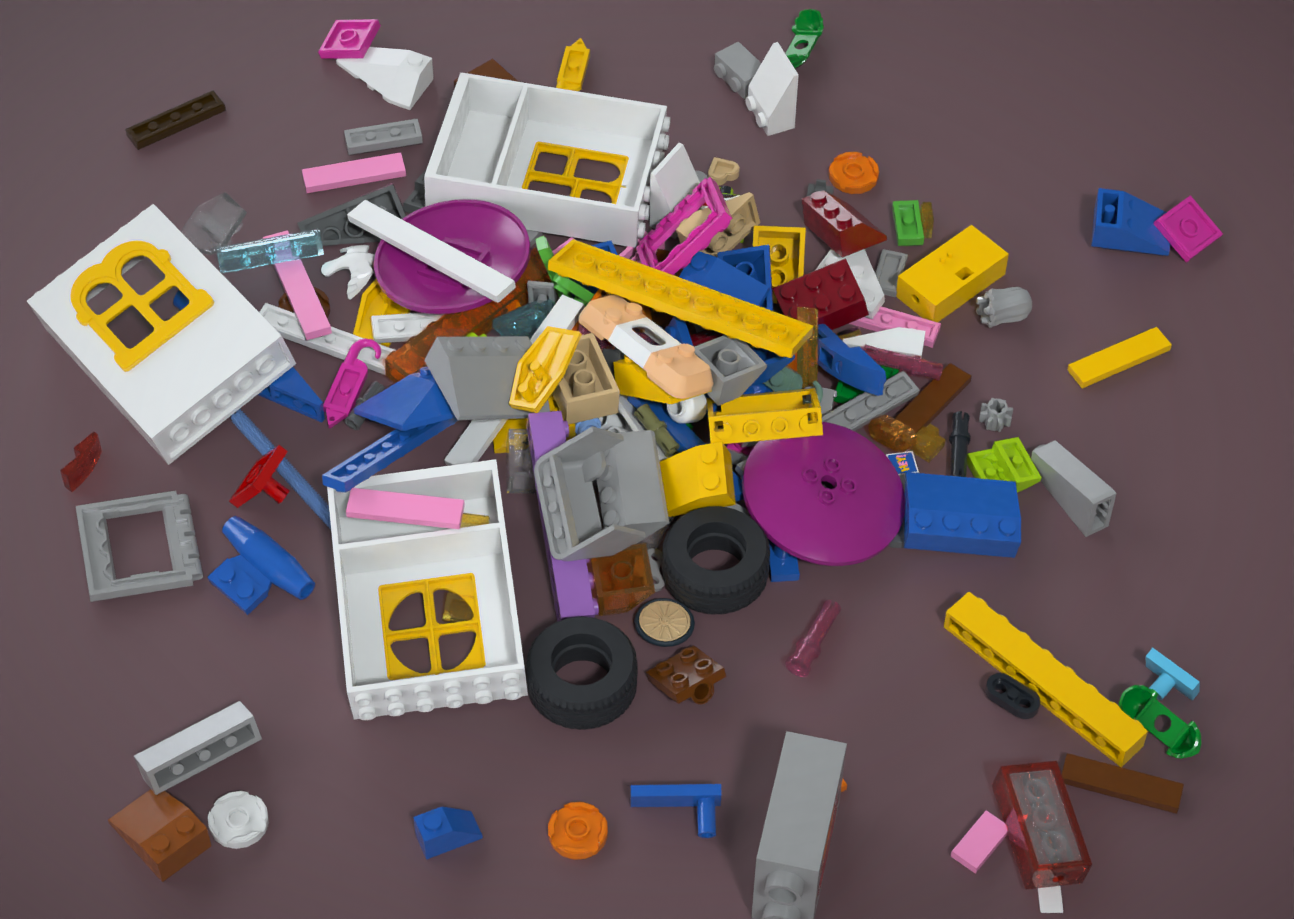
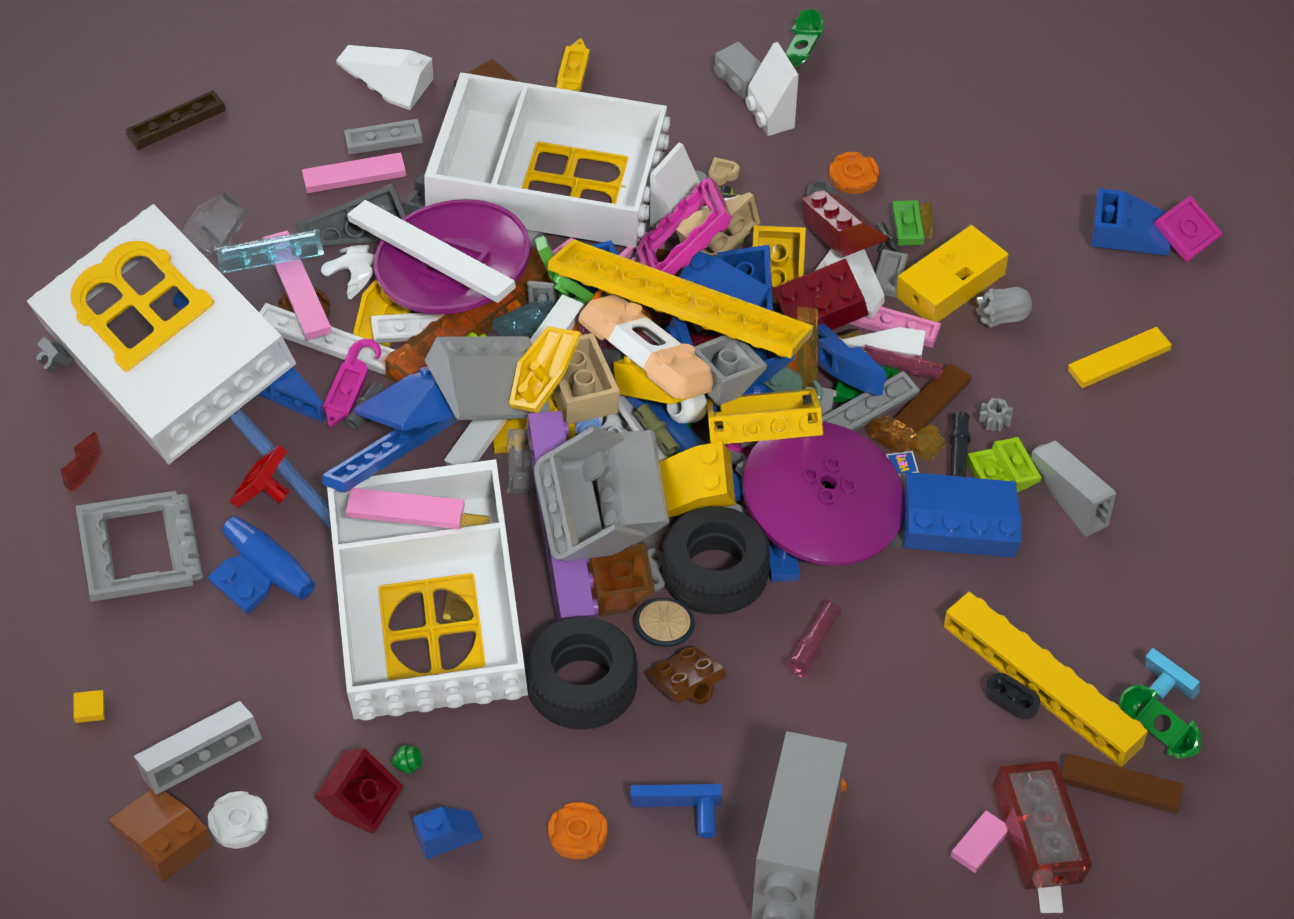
(53, 353): none -> dark grey tile
(89, 706): none -> yellow tile
(349, 39): dark pink tile -> none
(359, 790): none -> dark red slope
(407, 759): none -> green plate
(890, 242): none -> pearl dark grey bar

